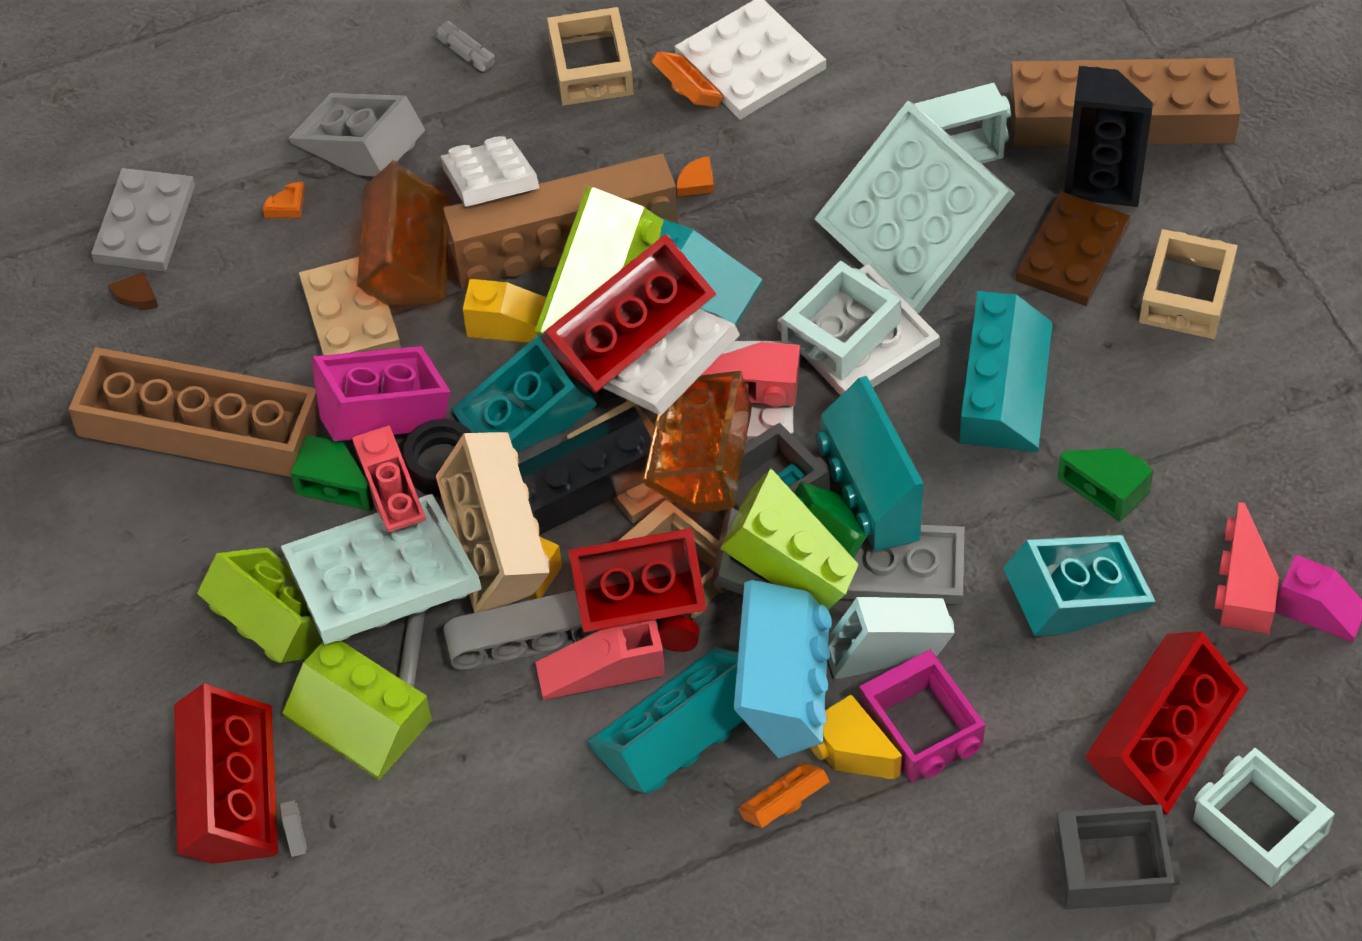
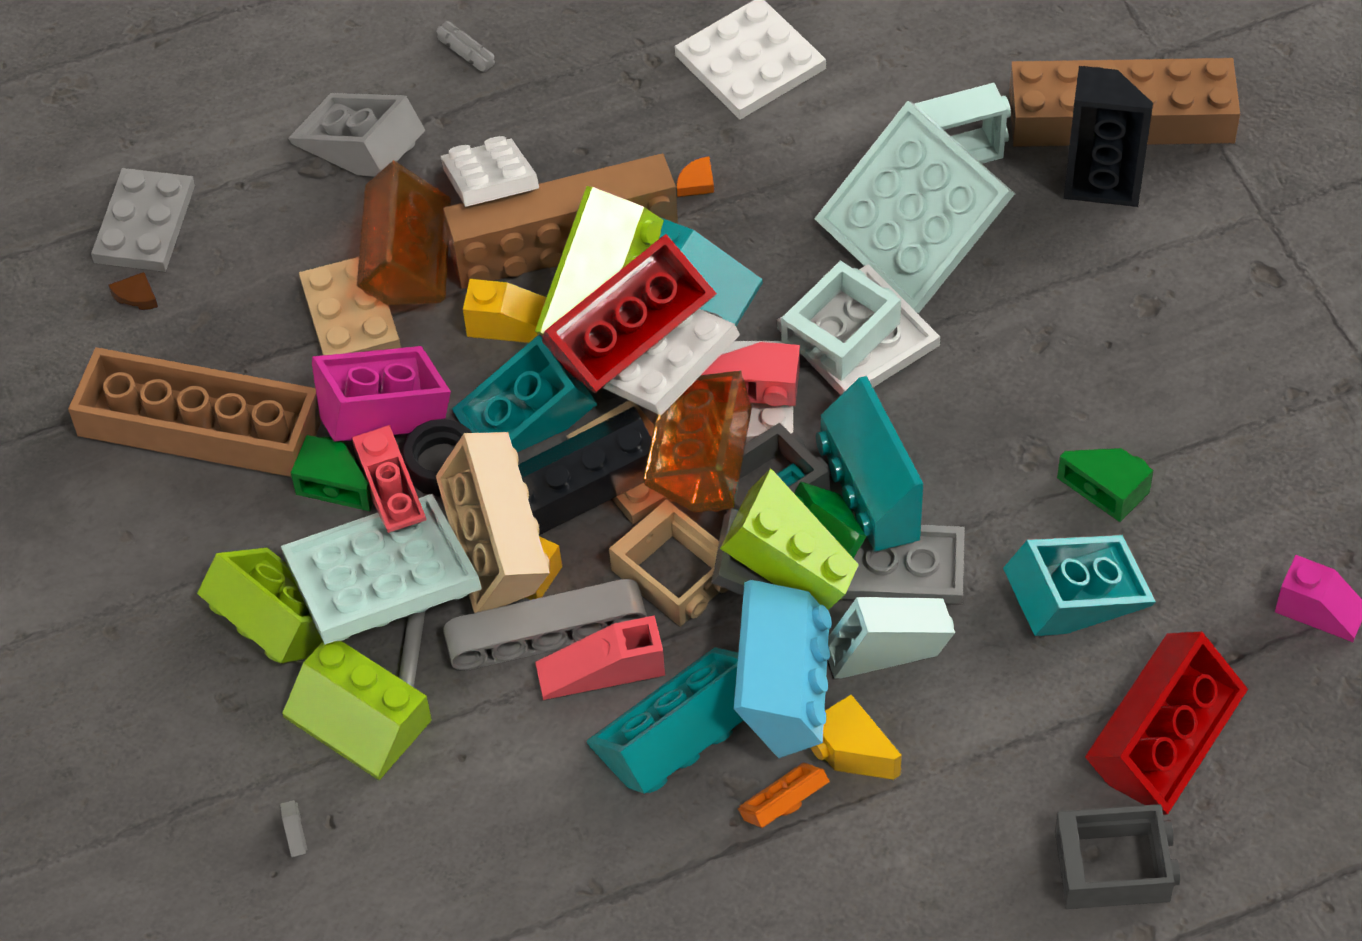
(224, 777): red slope -> none
(286, 203): orange tile -> none
(577, 83): tan window -> none
(637, 580): red slope -> none
(678, 633): red tile -> none
(687, 79): orange plate -> none
(907, 681): dark pink window -> none
(1005, 374): teal slope -> none
(1073, 248): reddish brown plate -> none
(1198, 315): tan window -> none
(1251, 579): coral slope -> none
(1256, 768): light aqua window -> none

